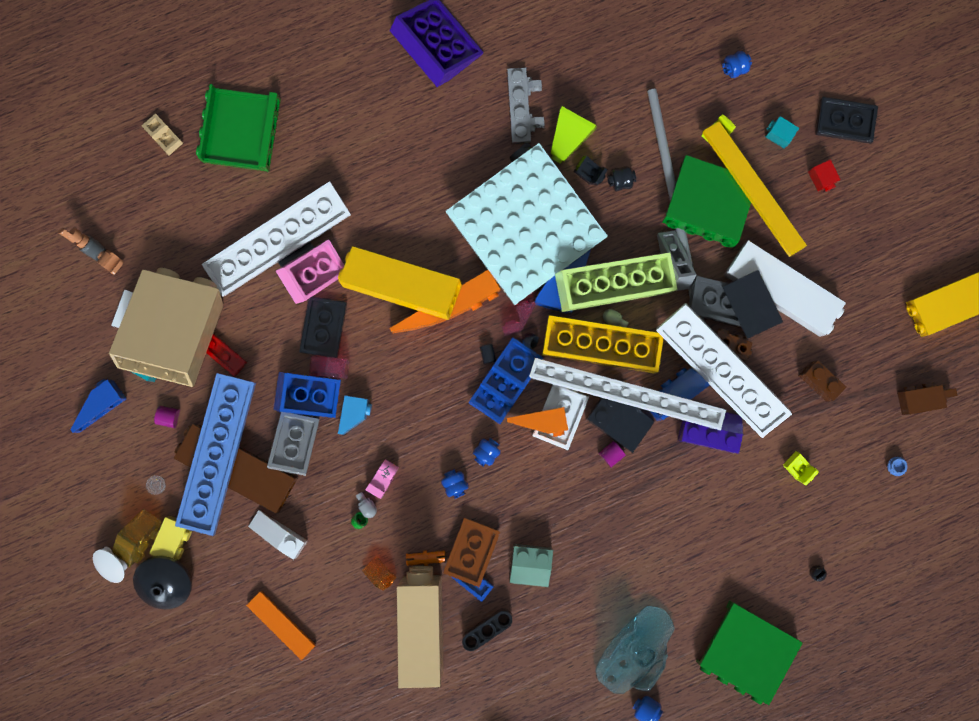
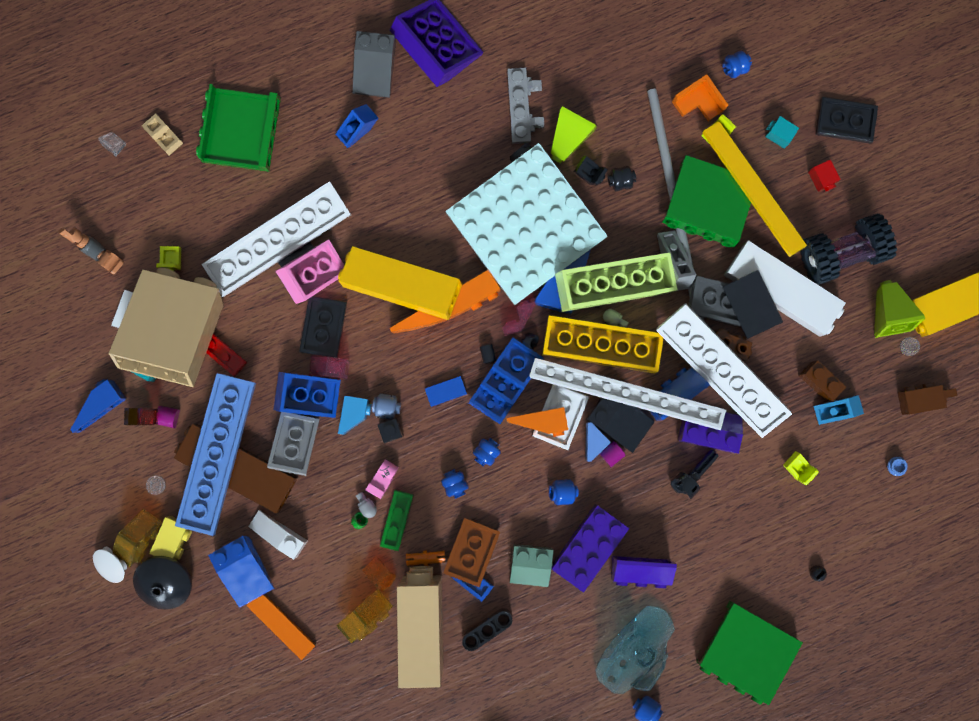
(112, 143): none -> clear slope
(140, 416): none -> clear red leg
(170, 258): none -> neon yellow bracket
(241, 570): none -> slope
(356, 125): none -> blue slope
(365, 616): none -> clear yellow brick
(373, 64): none -> dark grey slope
(386, 406): none -> sand blue head
(390, 430): none -> black brick
(396, 520): none -> green tile
(445, 391): none -> blue tile
(563, 492): none -> blue head
(589, 548): none -> dark purple brick
(595, 442): none -> medium blue slope
(643, 571): none -> dark purple slope
(688, 482): none -> black piece
(701, 95): none -> orange panel
(839, 410): none -> dark azure slope
(870, 242): none -> black plate
(895, 311): none -> lime slope
(909, 346): none -> clear plate

